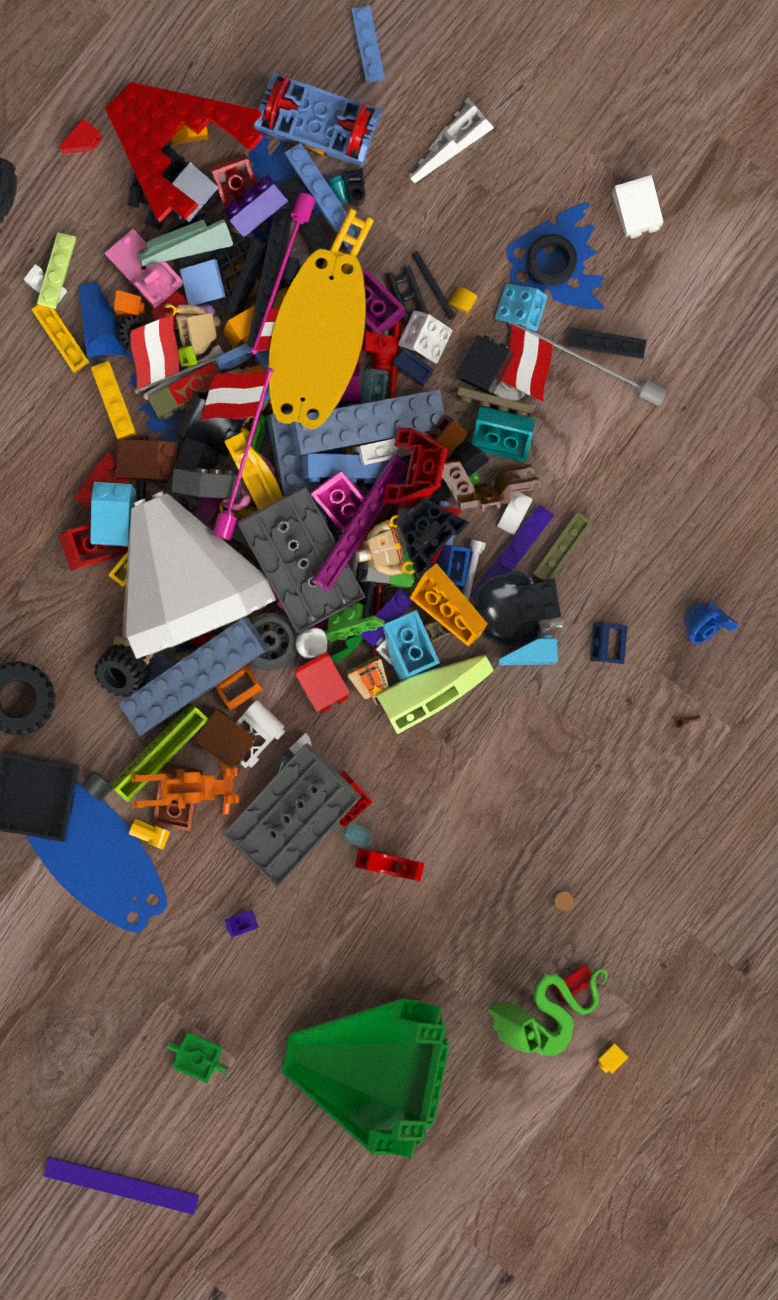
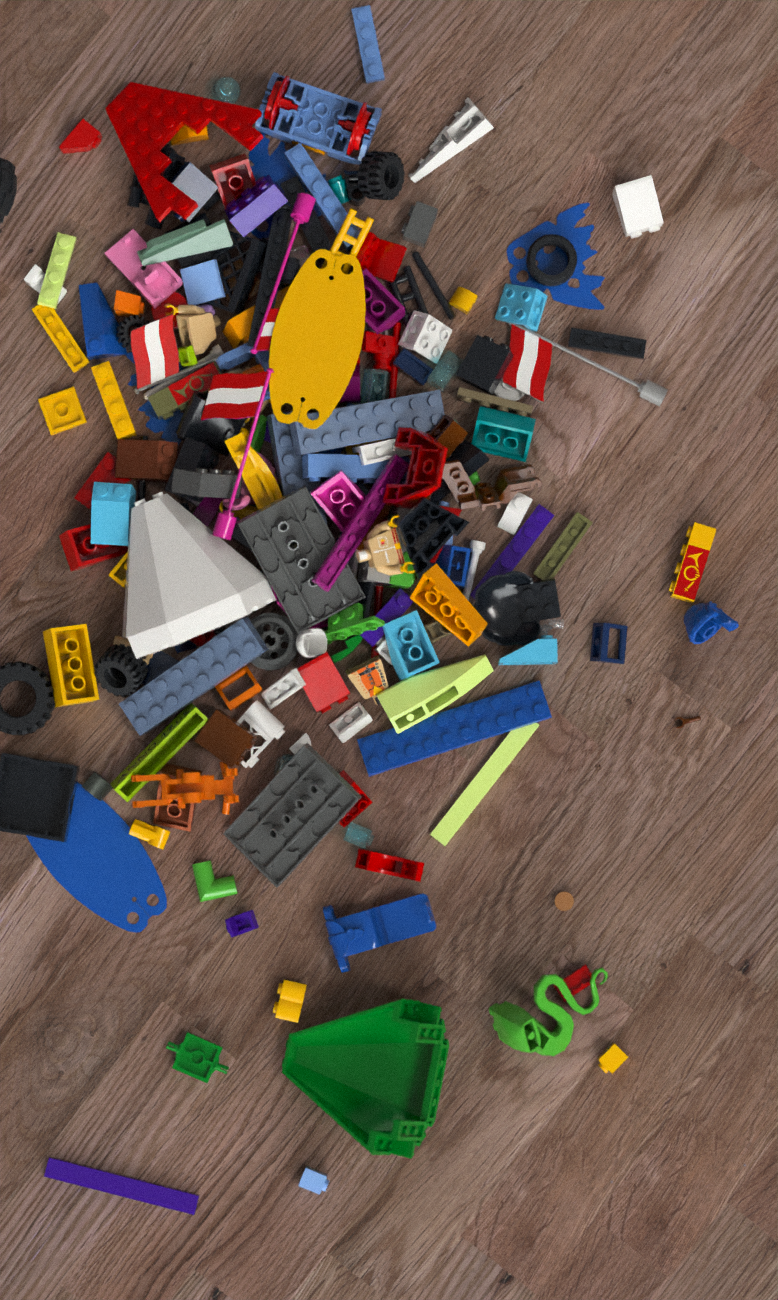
(62, 410): none -> yellow tile
(70, 665): none -> yellow brick
(208, 886): none -> bright green brick
(226, 90): none -> clear light blue hair
(283, 688): none -> white tile
(290, 1000): none -> yellow brick
(313, 1180): none -> light blue brick
(350, 722): none -> white slope
(377, 926): none -> blue piece
(380, 257): none -> red bracket
(381, 175): none -> black tyre
(420, 223): none -> dark grey brick
(445, 371): none -> clear light blue slope
(455, 728): none -> blue plate
(482, 783): none -> yellowish green tile
(693, 562): none -> brick

